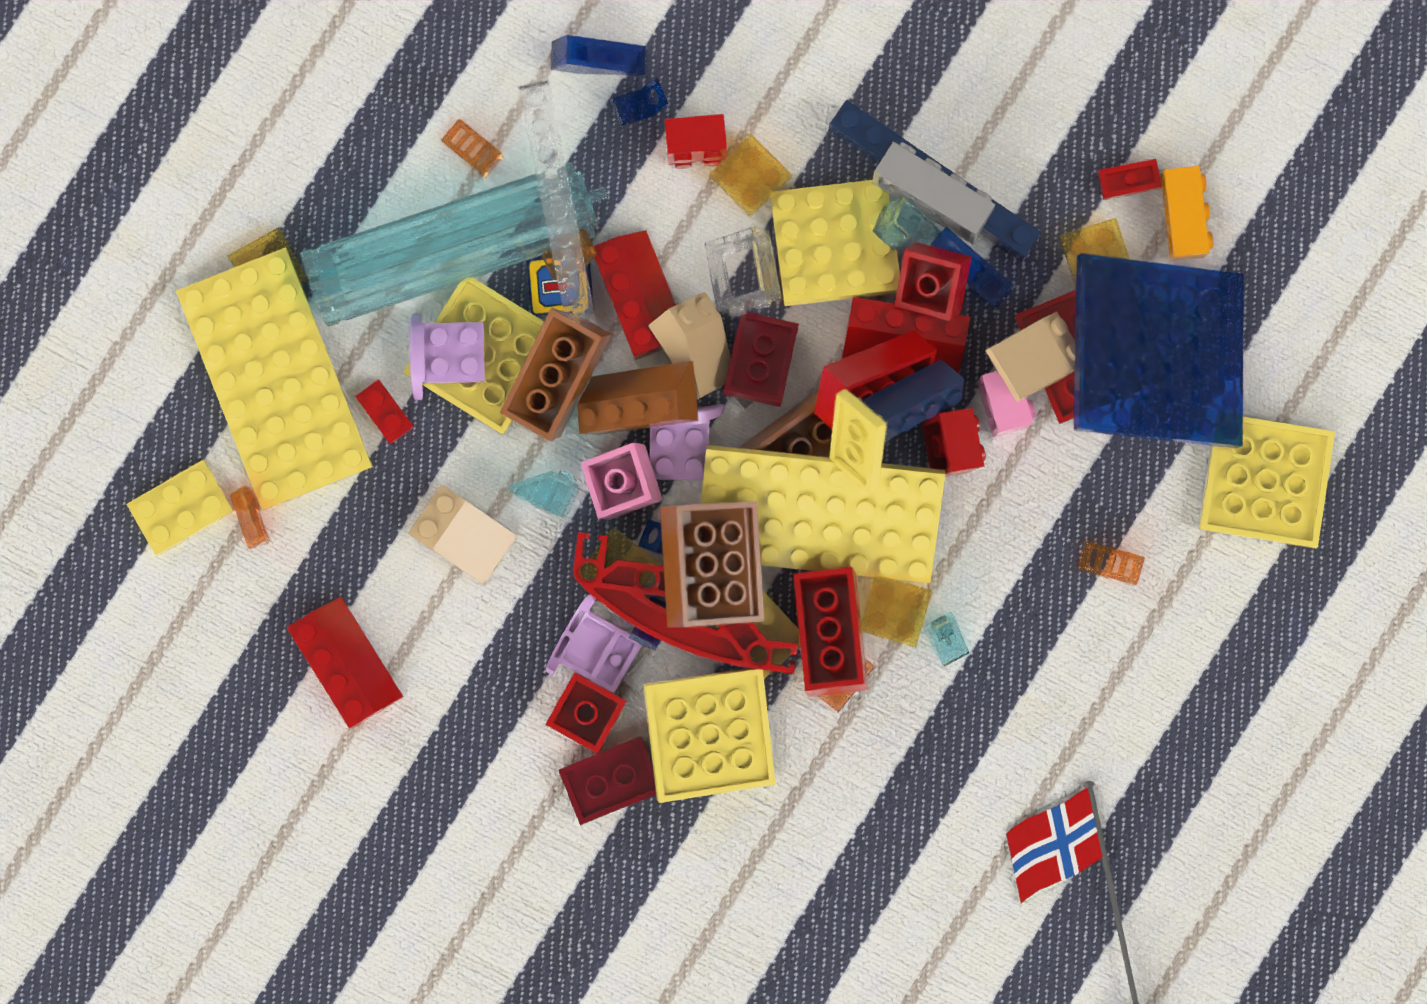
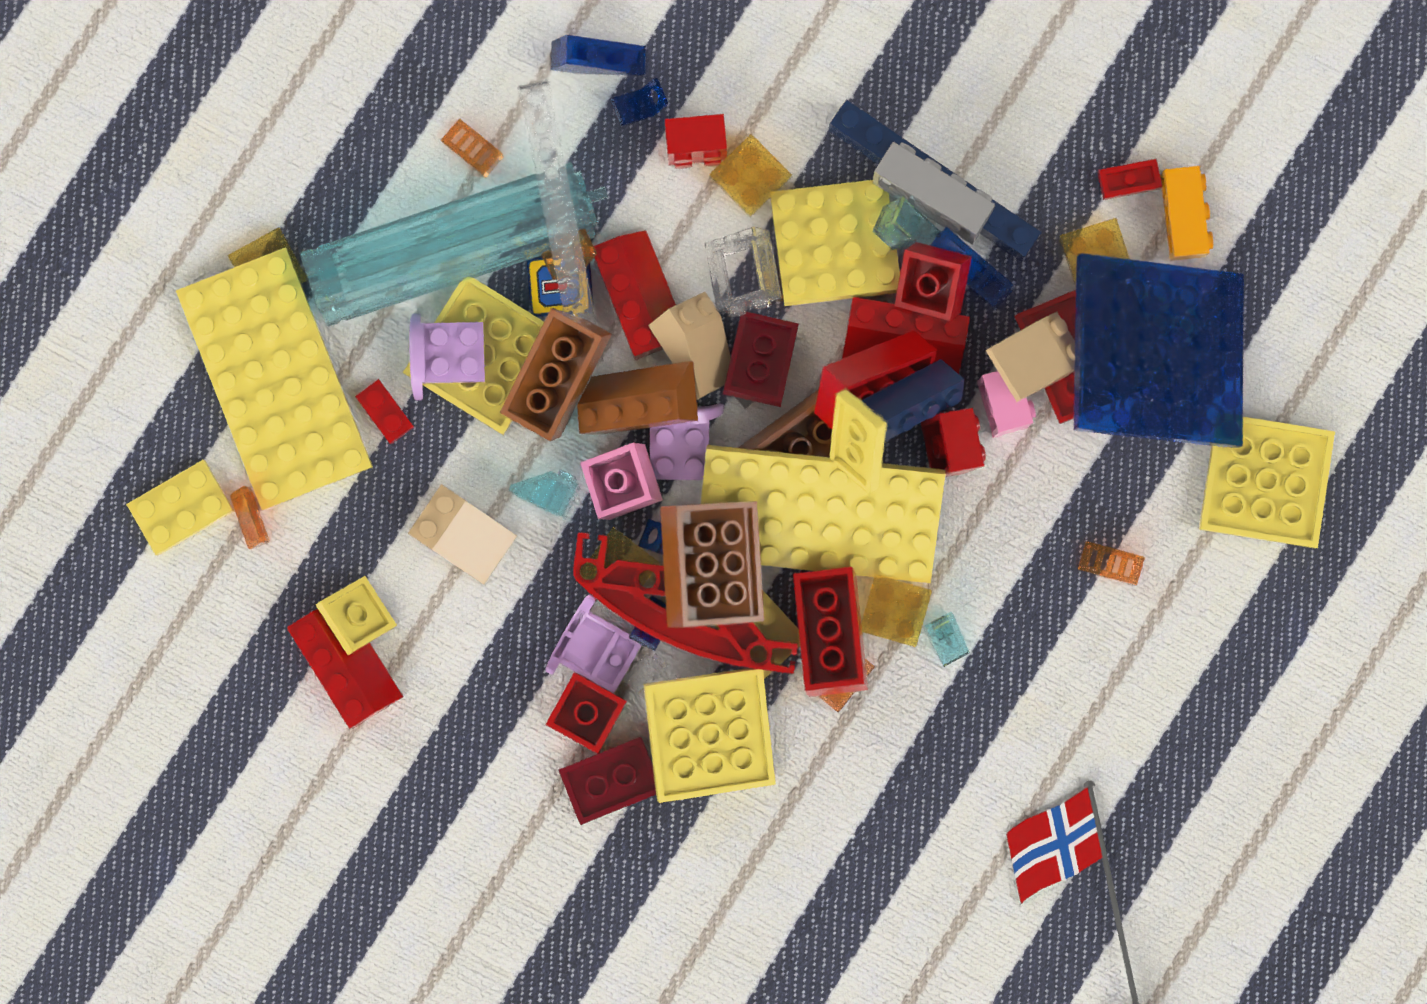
(356, 615): none -> light yellow plate

